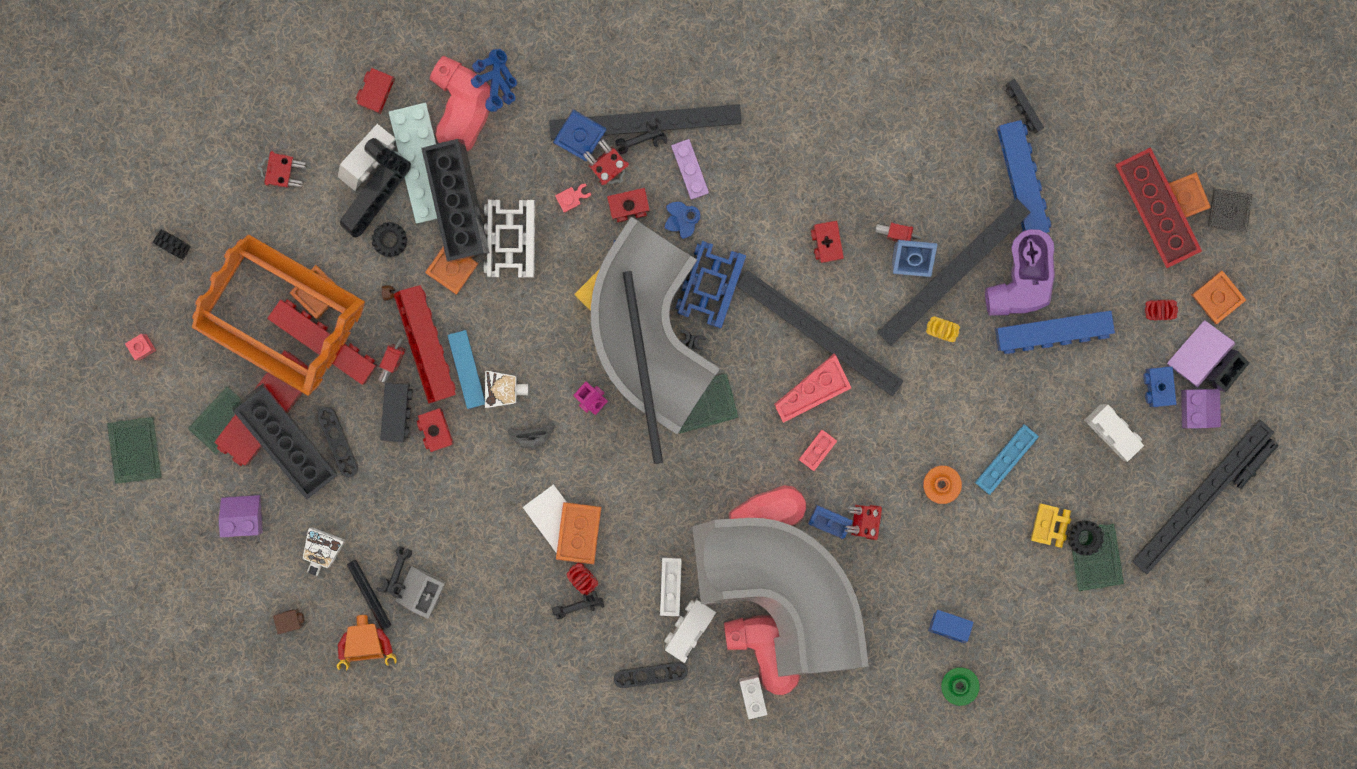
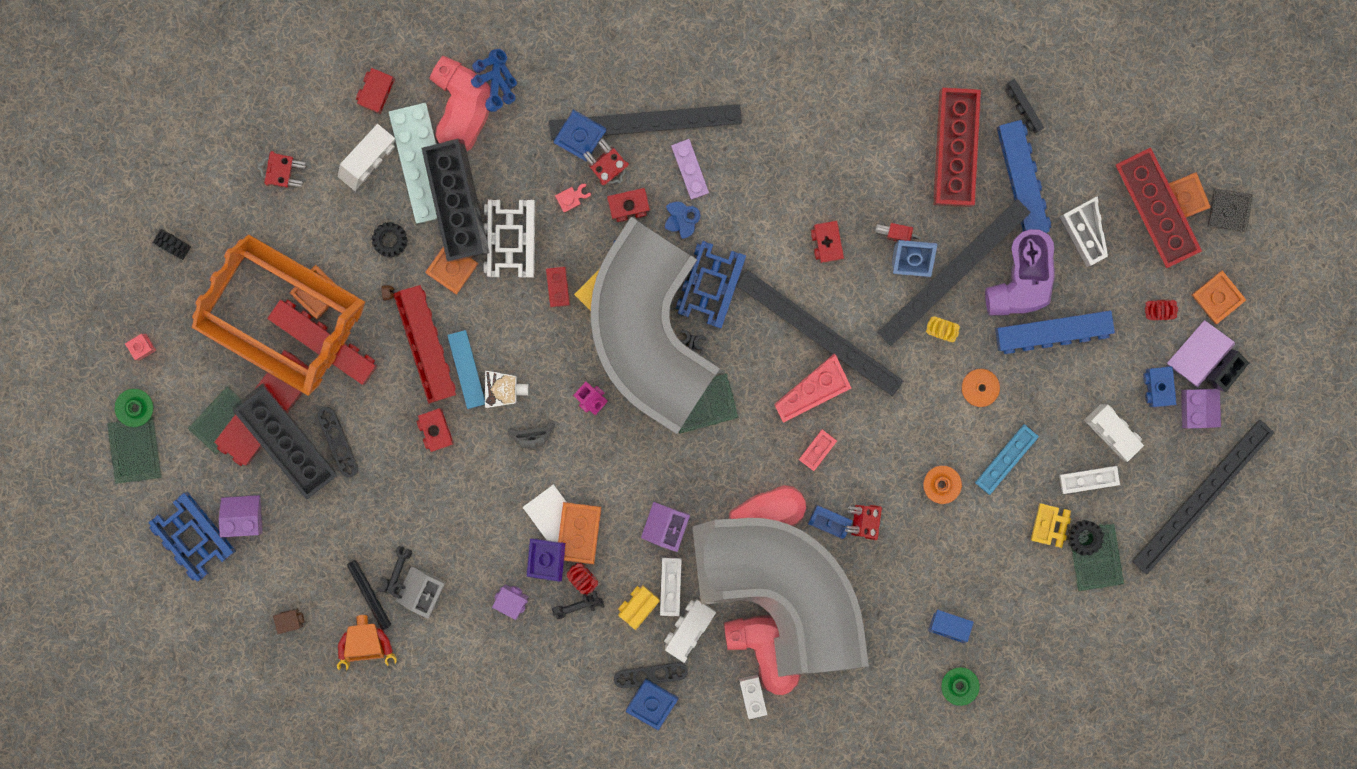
(124, 407): none -> green dish
(205, 526): none -> blue fence
(321, 549): torso -> none
(378, 189): black beam -> none
(391, 360): red piece -> none
(396, 412): black brick -> none
(510, 601): none -> medium lavender head
(546, 559): none -> dark purple tile
(558, 287): none -> red brick
(638, 607): none -> yellow brick
(642, 367): black piece -> none
(651, 704): none -> blue tile
(653, 133): black bar -> none
(665, 526): none -> medium lavender slope
(957, 147): none -> red brick
(971, 383): none -> orange dish
(1086, 231): none -> white wedge
(1089, 479): none -> white plate
(1251, 468): black pin -> none

